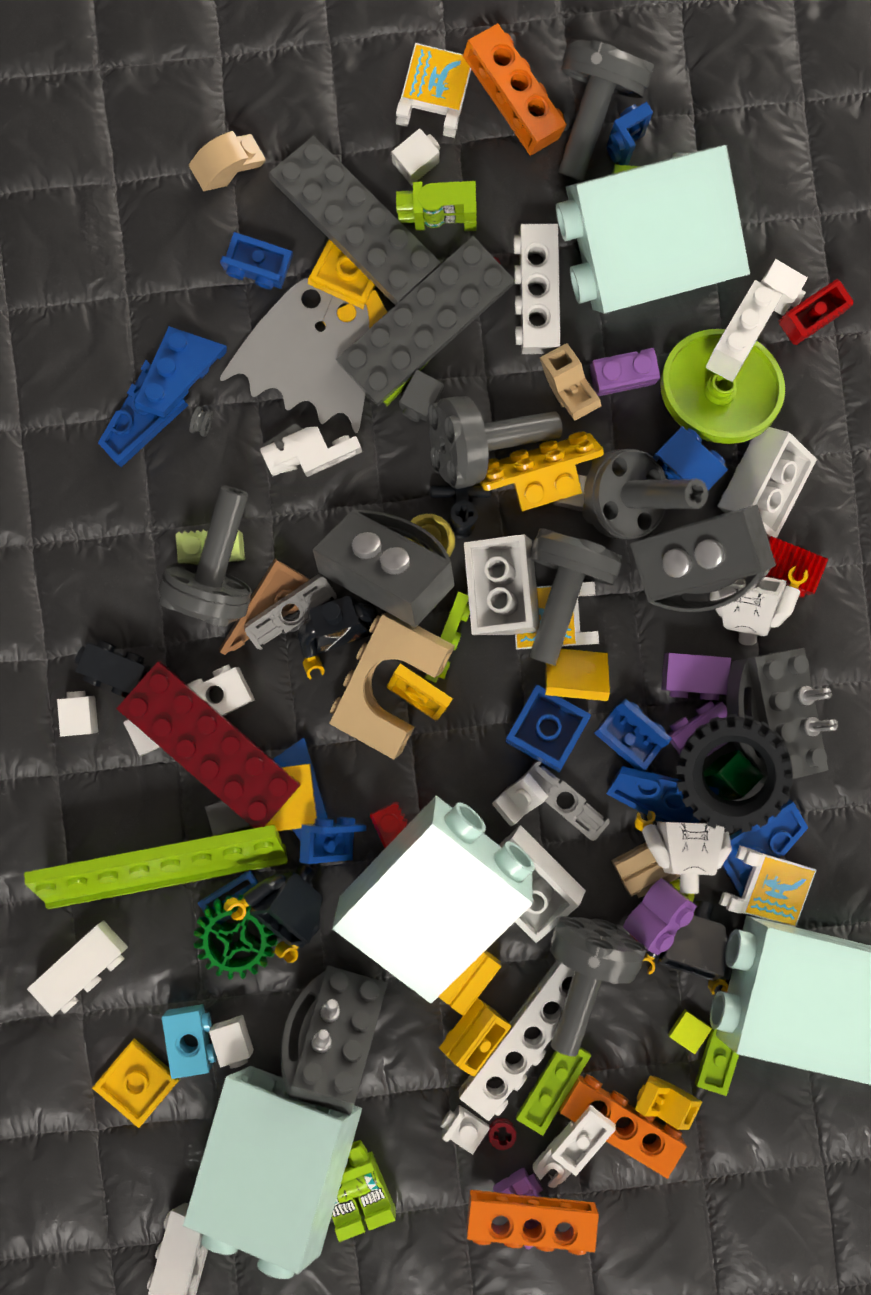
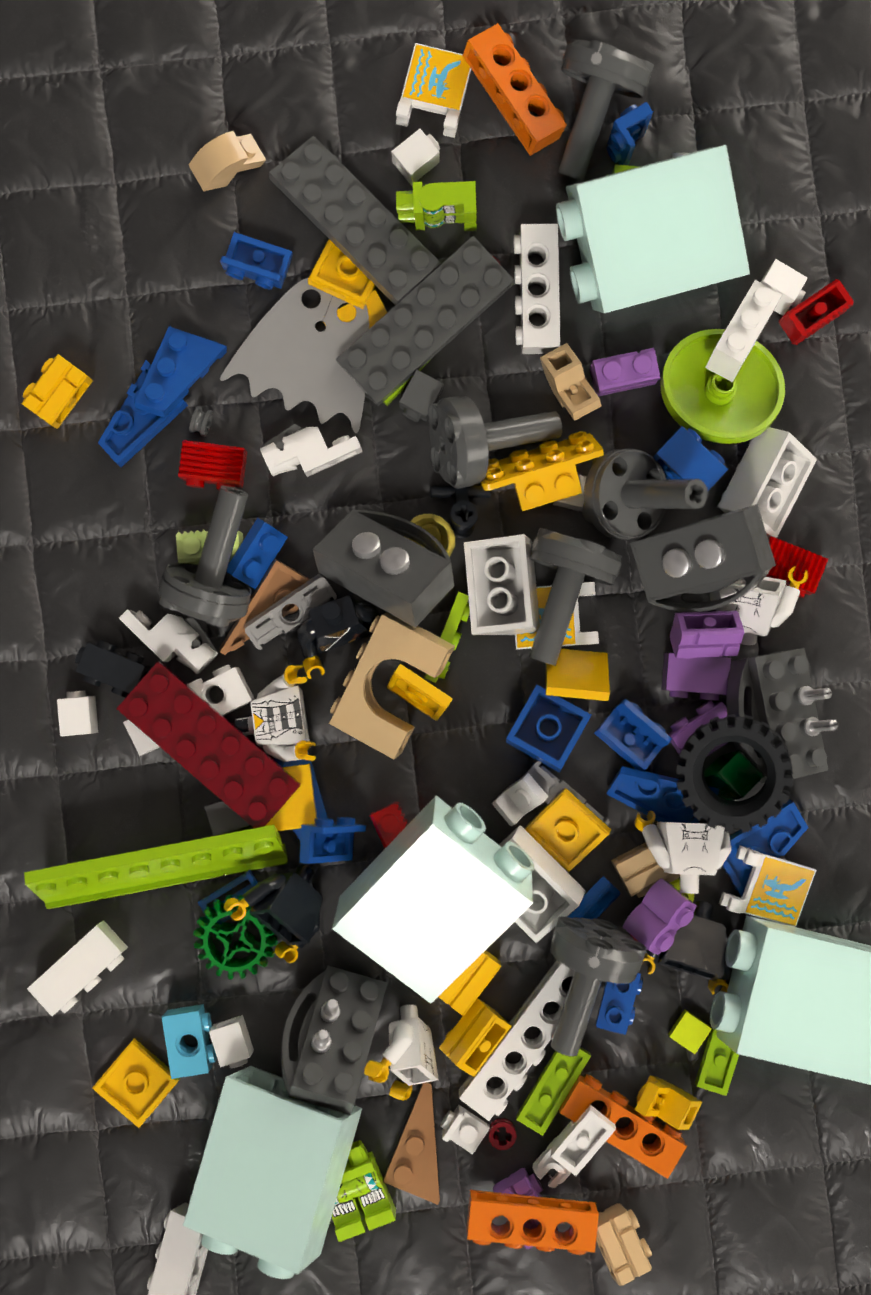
(56, 390): none -> yellow brick
(173, 637): none -> white plate
(212, 464): none -> red brick
(256, 553): none -> blue bracket
(280, 718): none -> torso
(408, 1055): none -> white torso
(415, 1156): none -> medium nougat wing
(567, 829): none -> yellow tile
(596, 900): none -> blue tile
(617, 1004): none -> blue bracket
(620, 1245): none -> tan brick
(706, 634): none -> medium lavender brick

